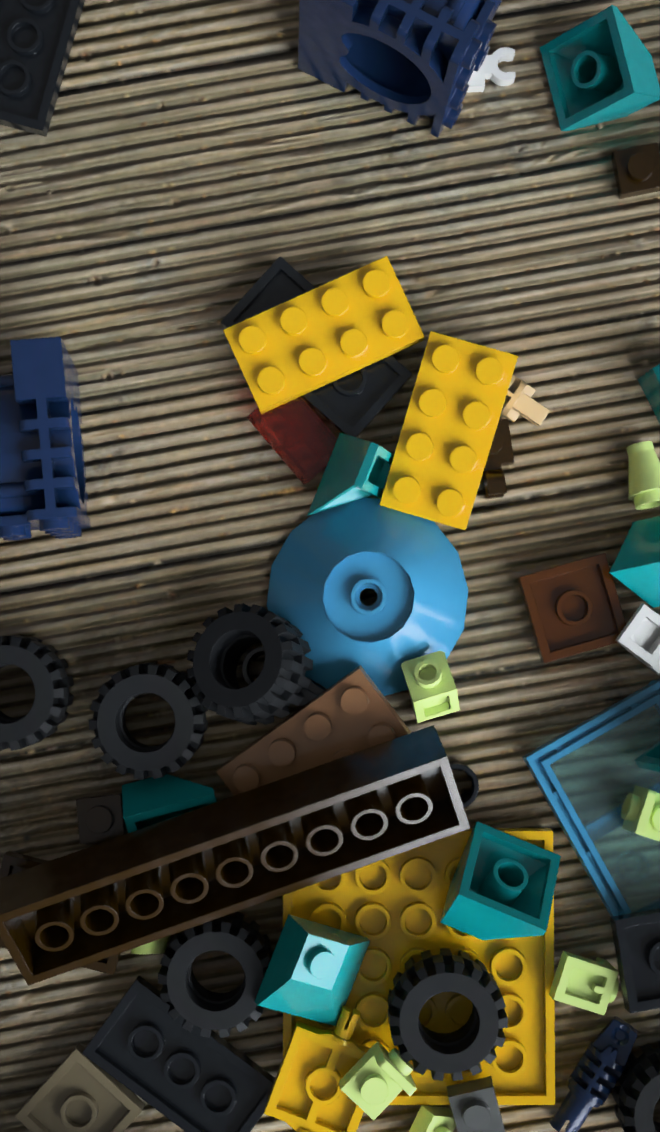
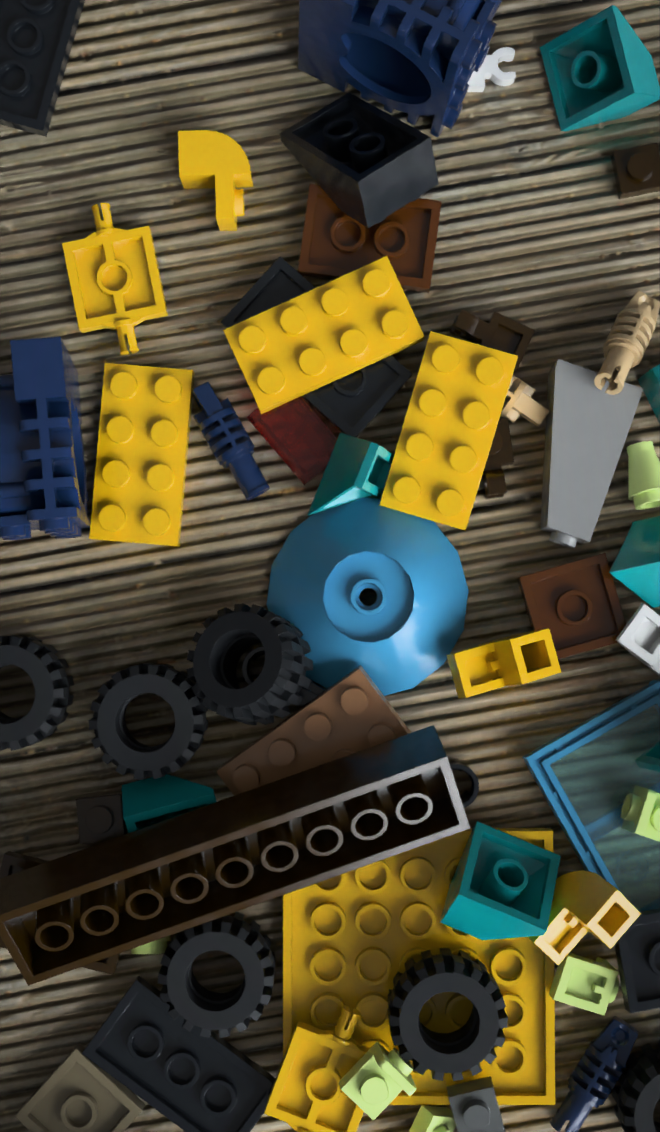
(115, 279): none -> yellow plate
(142, 454): none -> yellow plate
(217, 162): none -> yellow brick
(228, 440): none -> dark blue hinge
(312, 970): teal slope -> none
(339, 244): none -> reddish brown plate
(363, 158): none -> black slope
(430, 686): yellowish green bracket -> none
(499, 333): none -> dark brown plate
(504, 663): none -> yellow brick
(581, 449): none -> light grey slope
(581, 905): none -> yellow brick
(627, 341): none -> tan hinge

